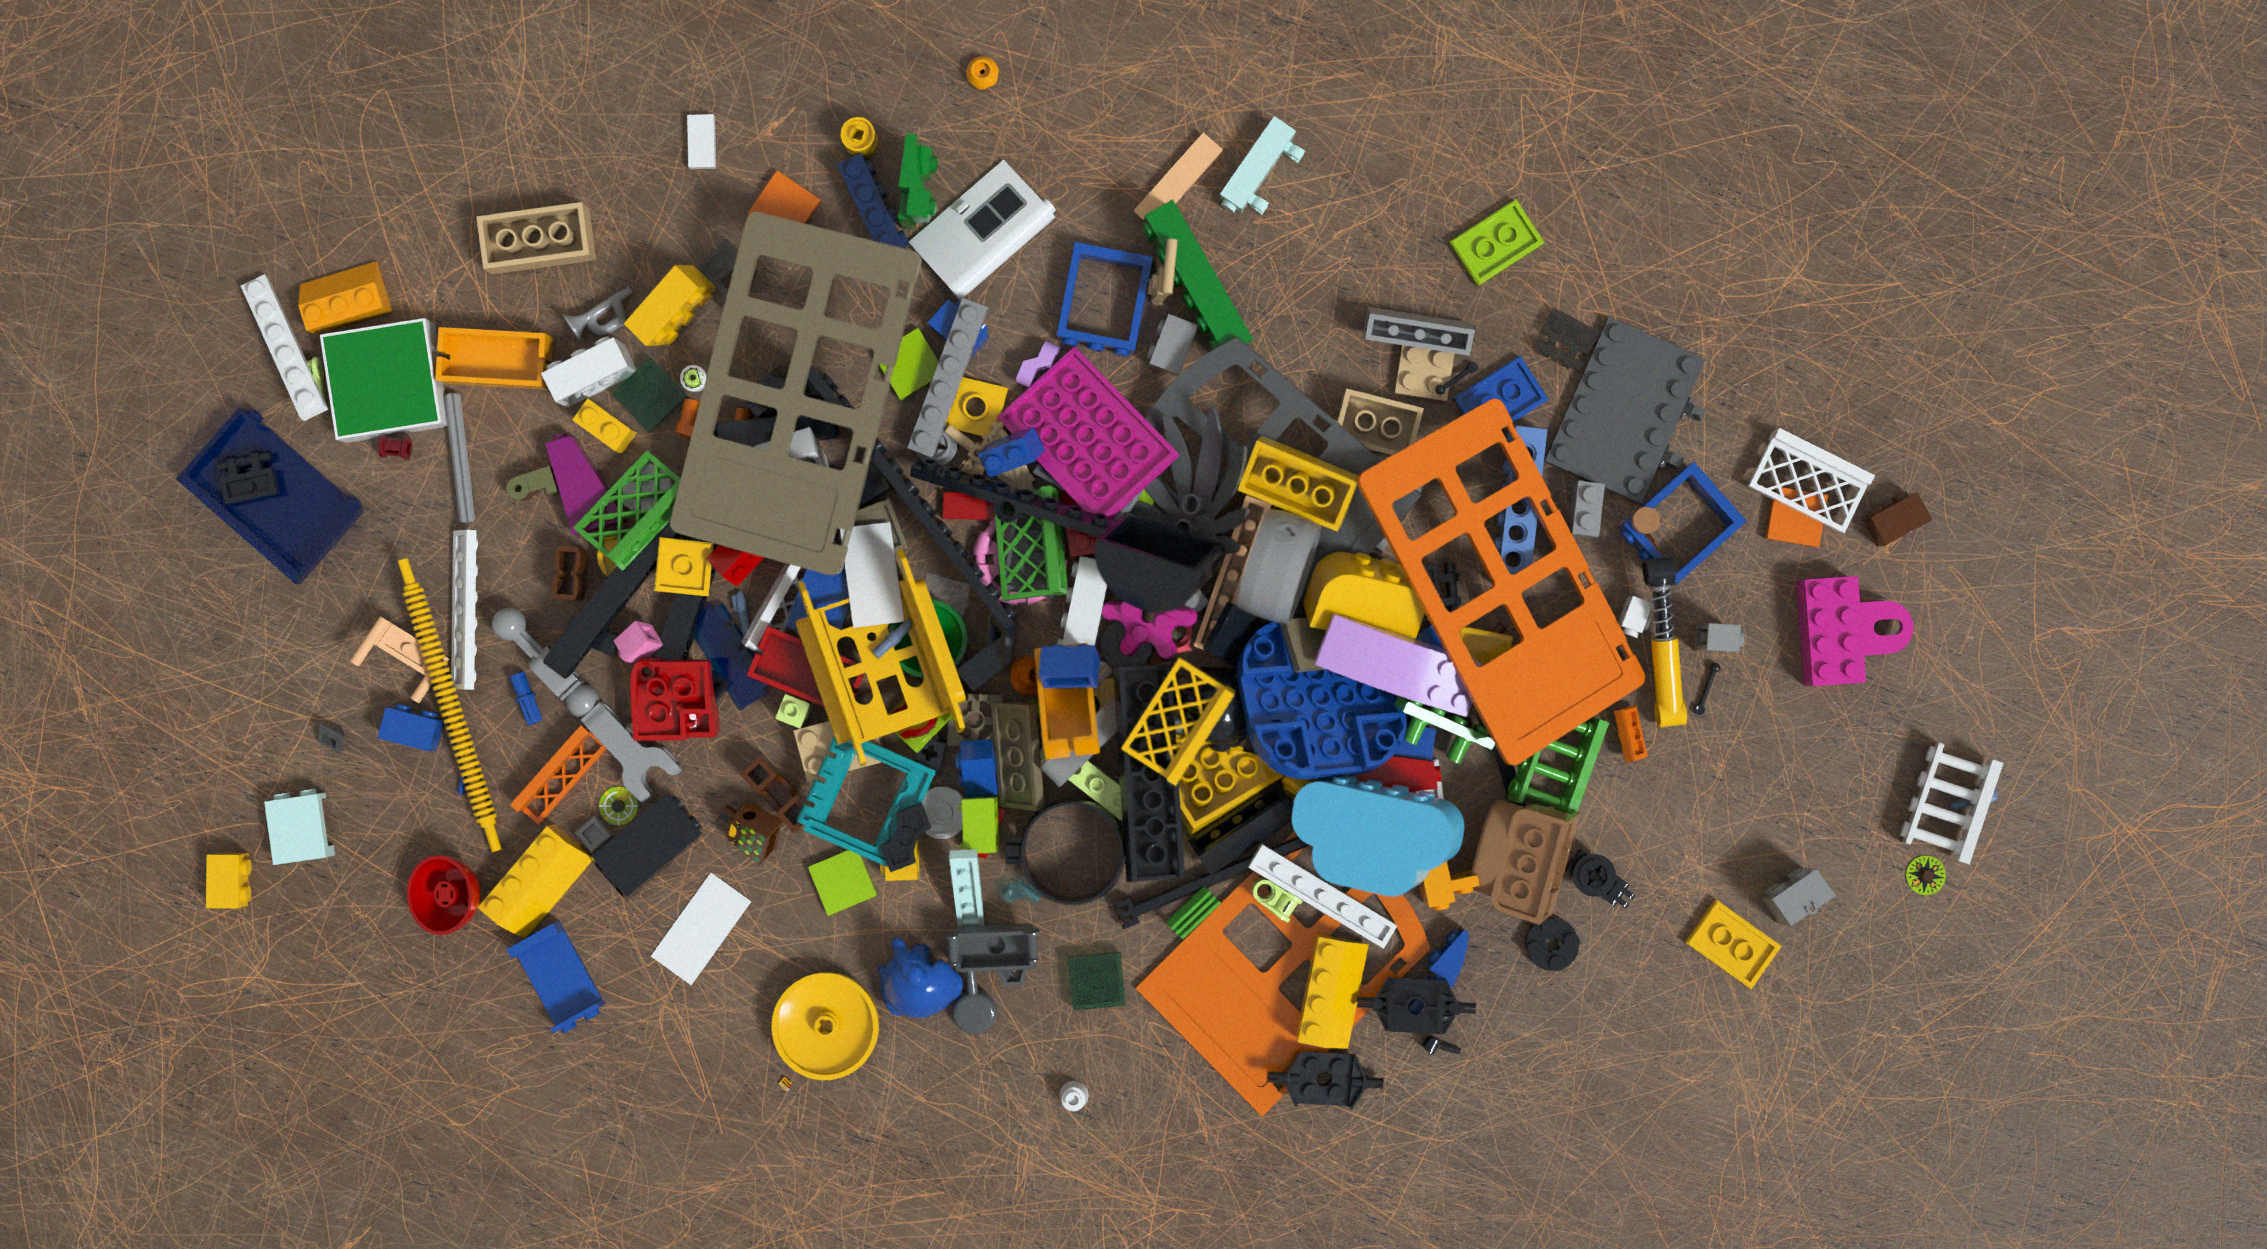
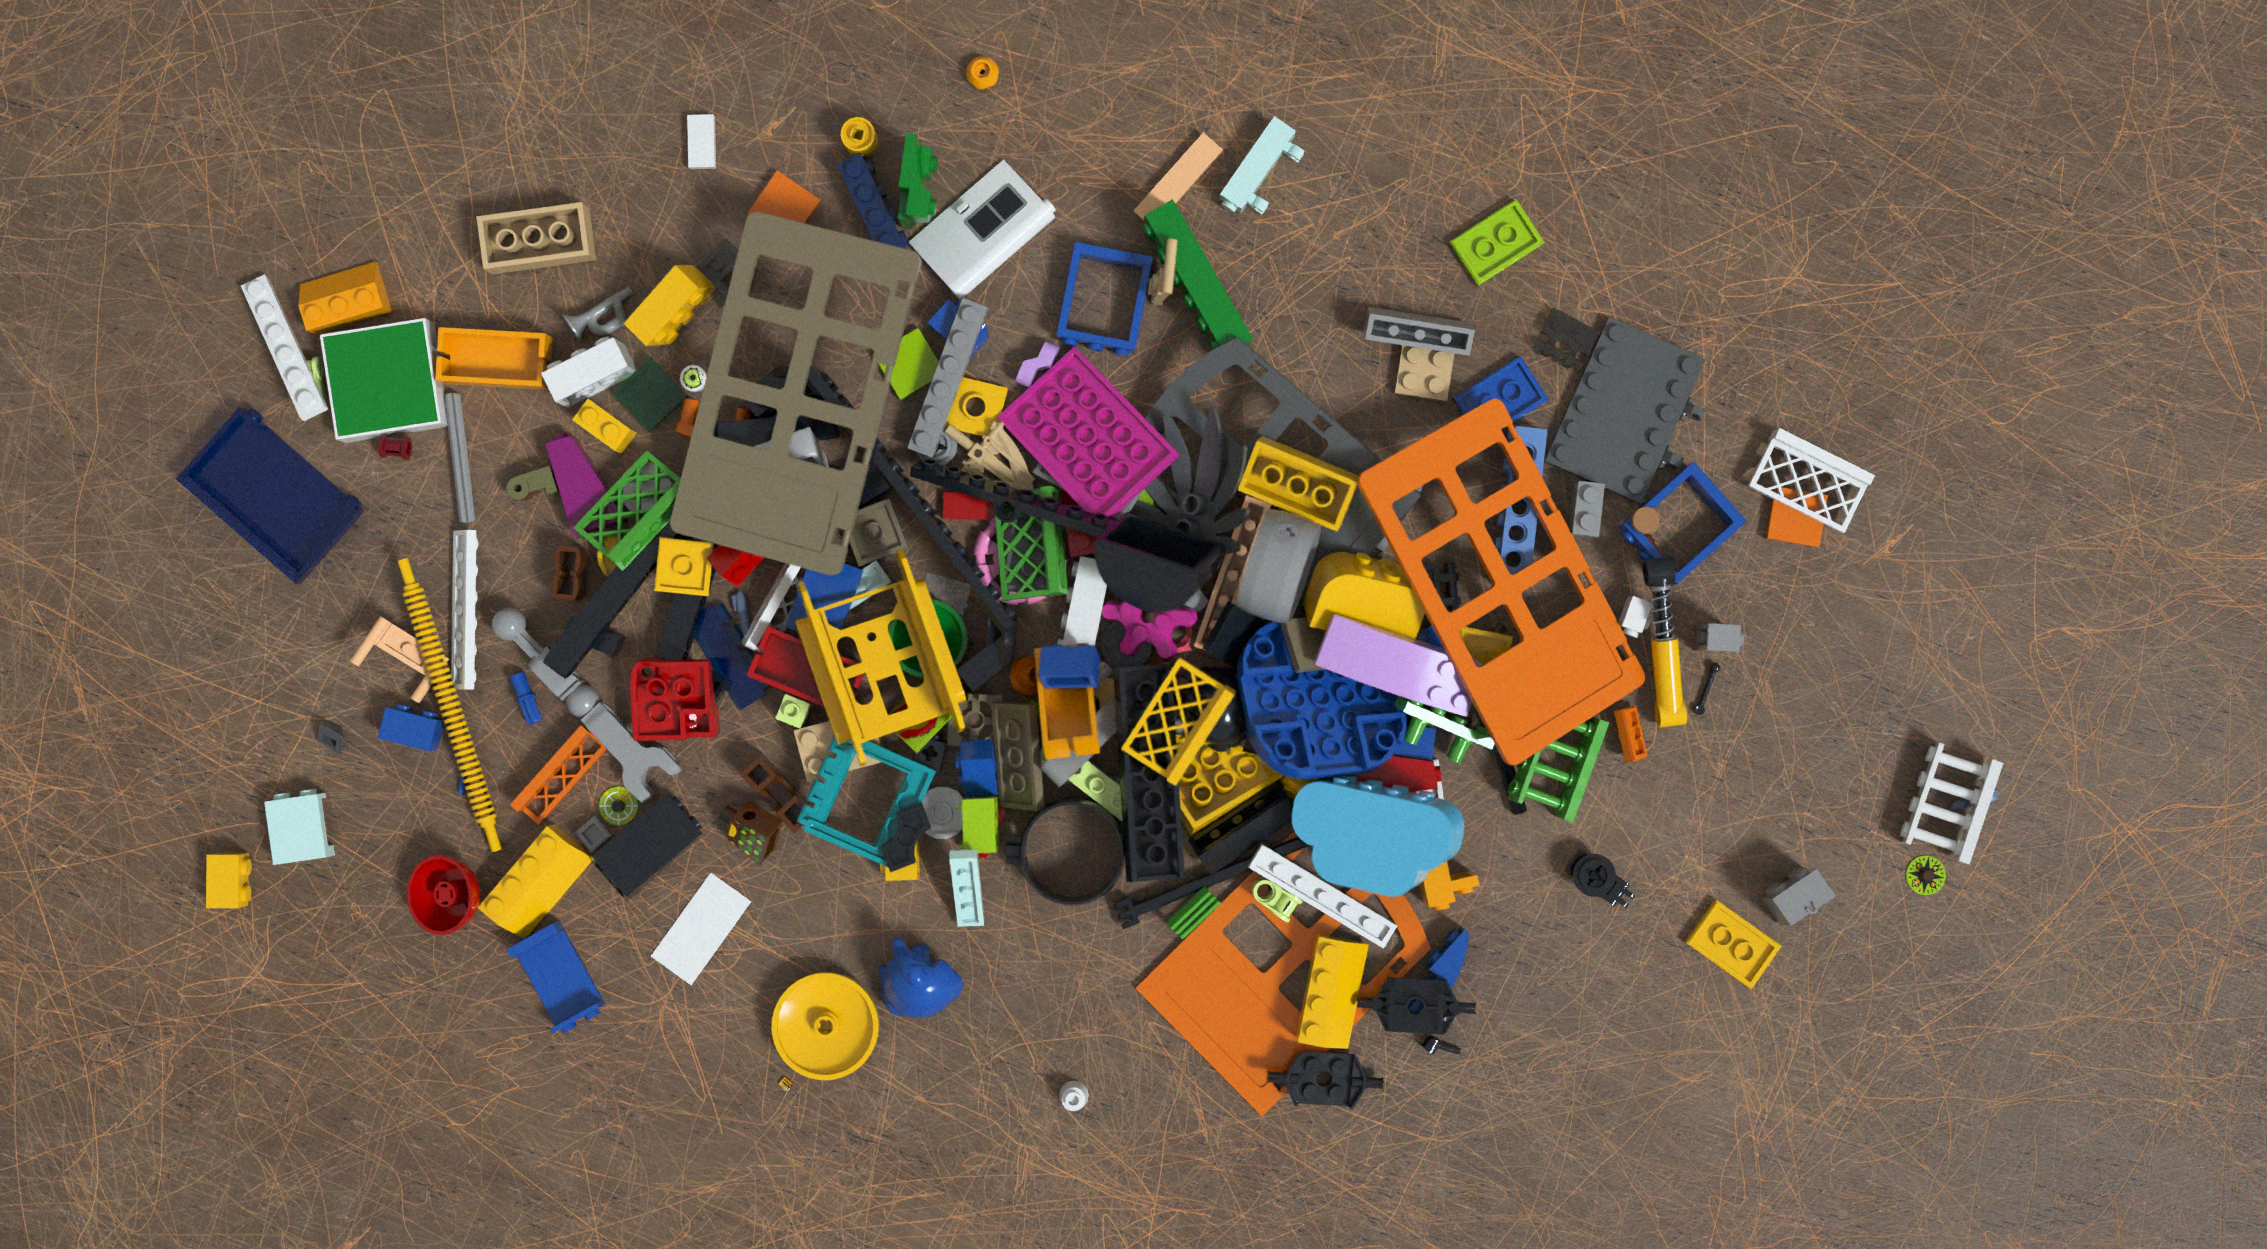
(250, 485): black plate -> none
(637, 642): bright pink brick -> none
(842, 881): lime tile -> none
(872, 576): white sticker -> none
(892, 639): sand blue piece -> none
(989, 949): dark grey piece -> none
(1011, 452): blue brick -> none
(1019, 890): clear light blue arm -> none
(1096, 981): clear green plate -> none
(1172, 346): light grey brick -> none
(1379, 422): tan brick -> none
(1470, 368): black hinge -> none
(1523, 858): medium nougat brick -> none
(1567, 942): black plate -> none
(1840, 630): dark pink brick -> none
(1896, 519): reddish brown piece -> none

